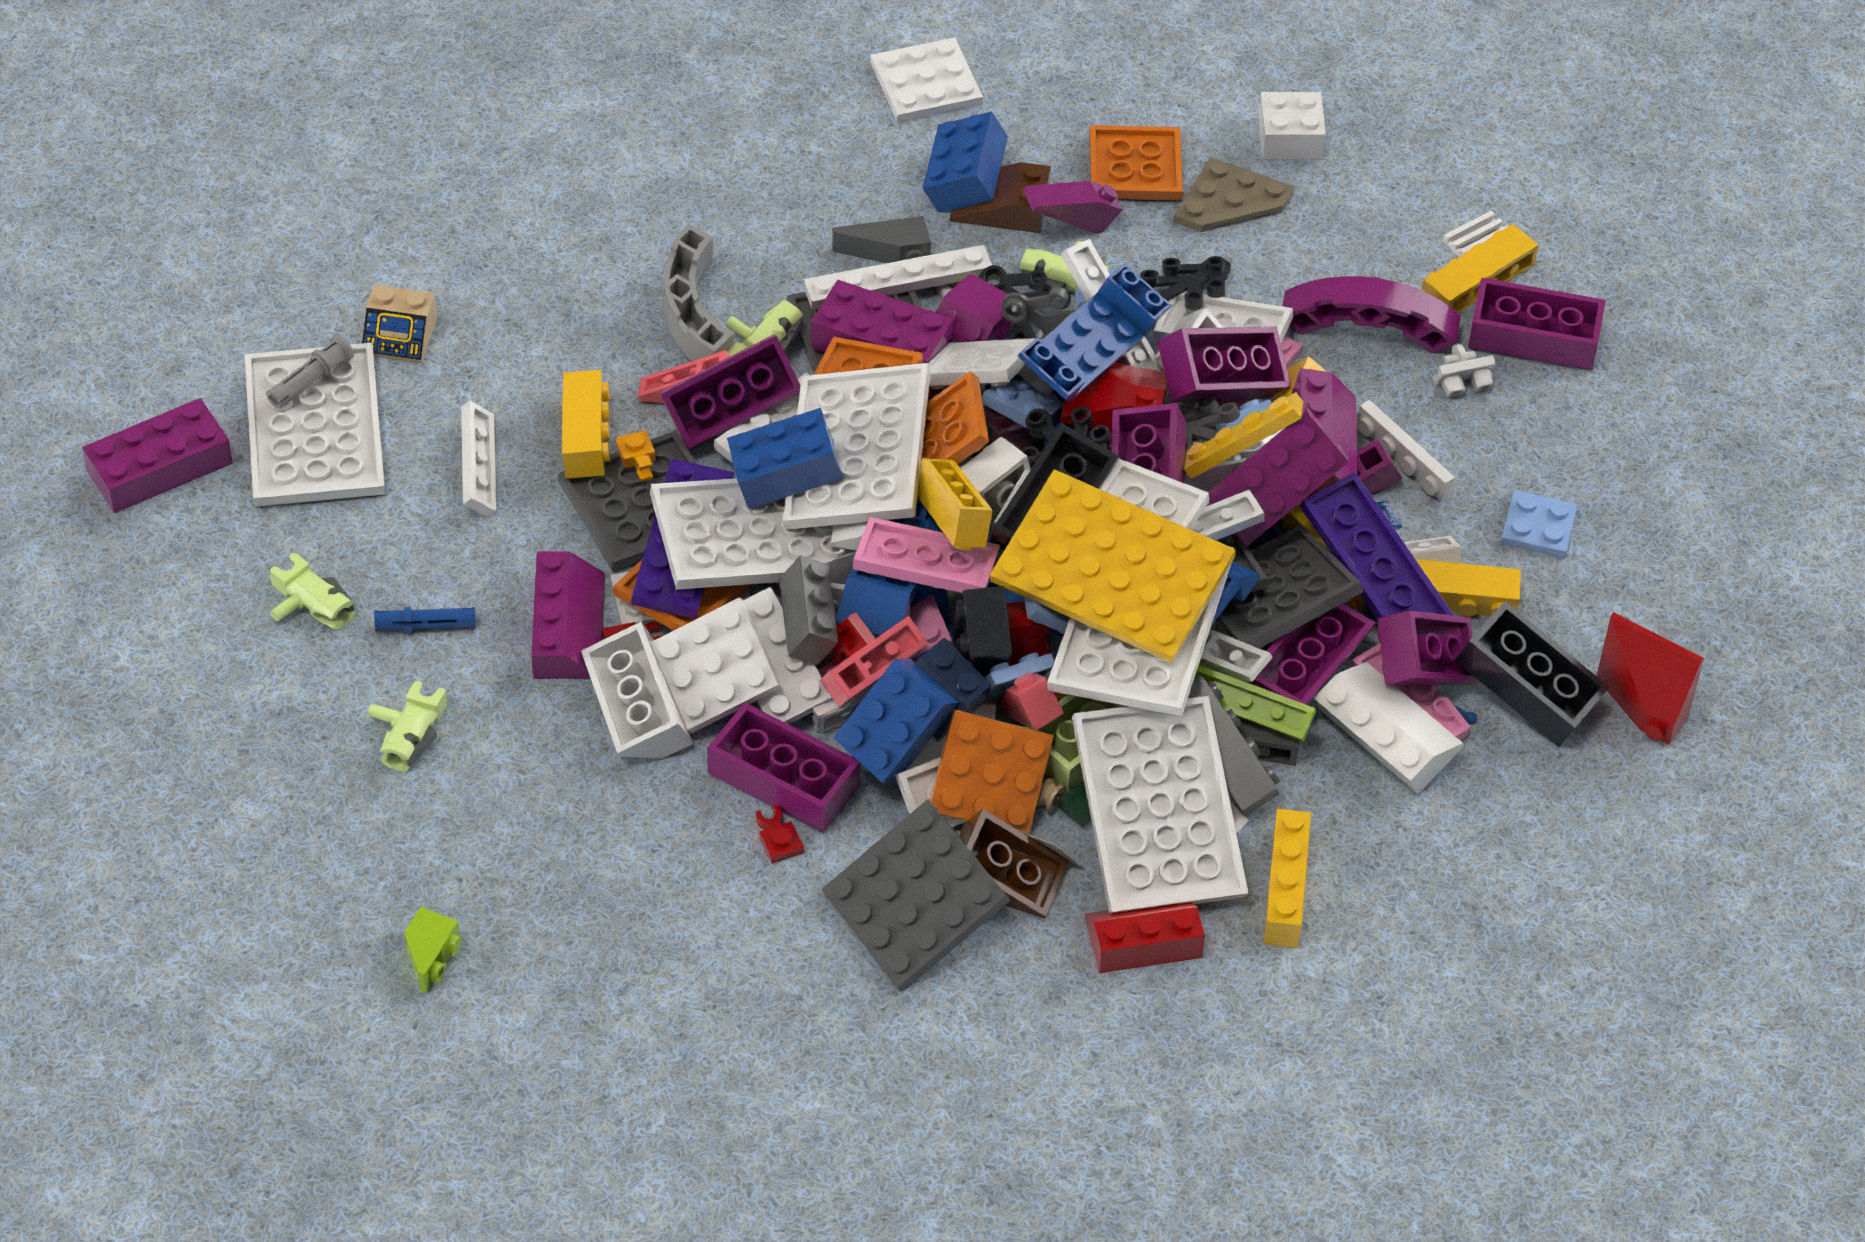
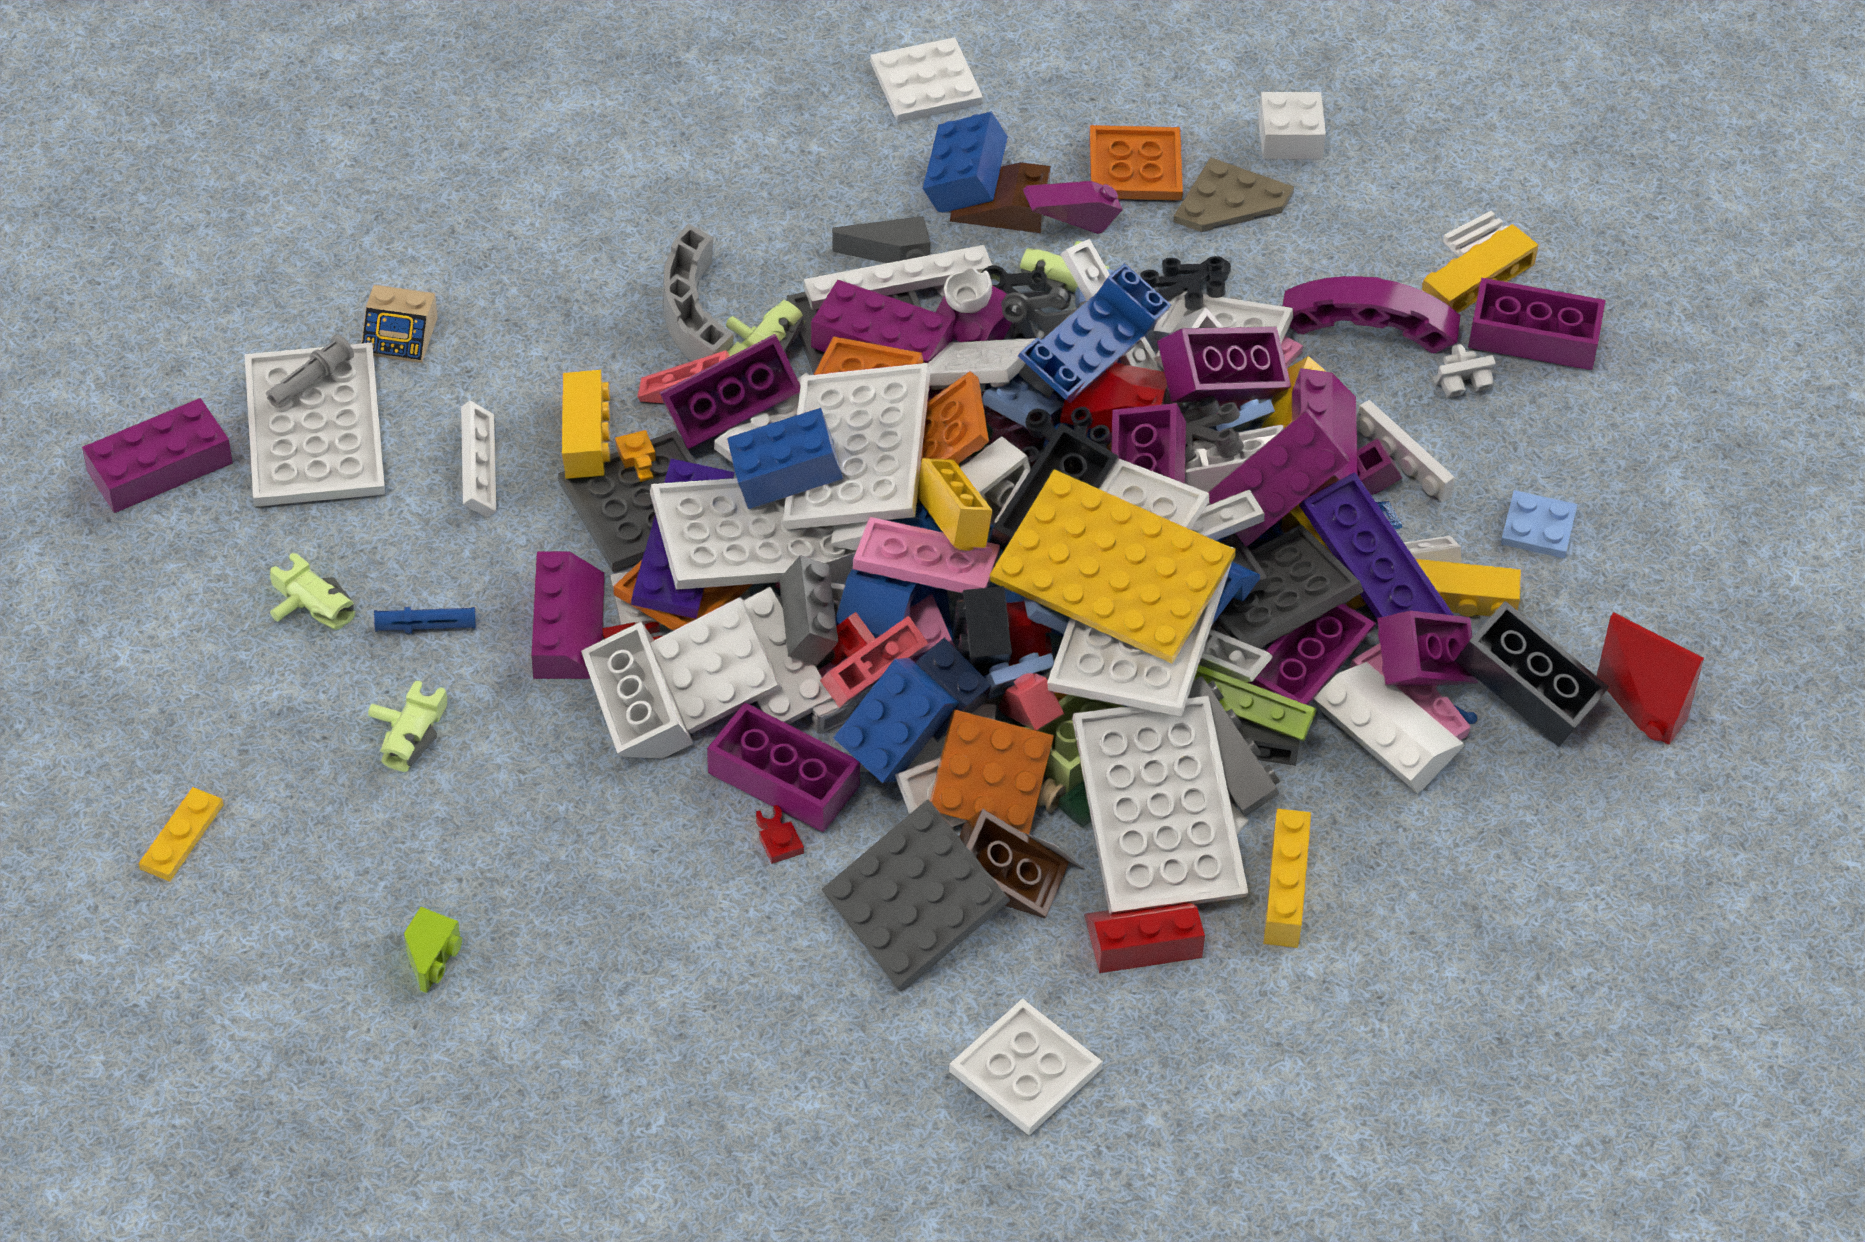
(181, 834): none -> yellow plate
(968, 290): none -> white hair
(1025, 1066): none -> white plate
(1240, 437): yellow plate -> none

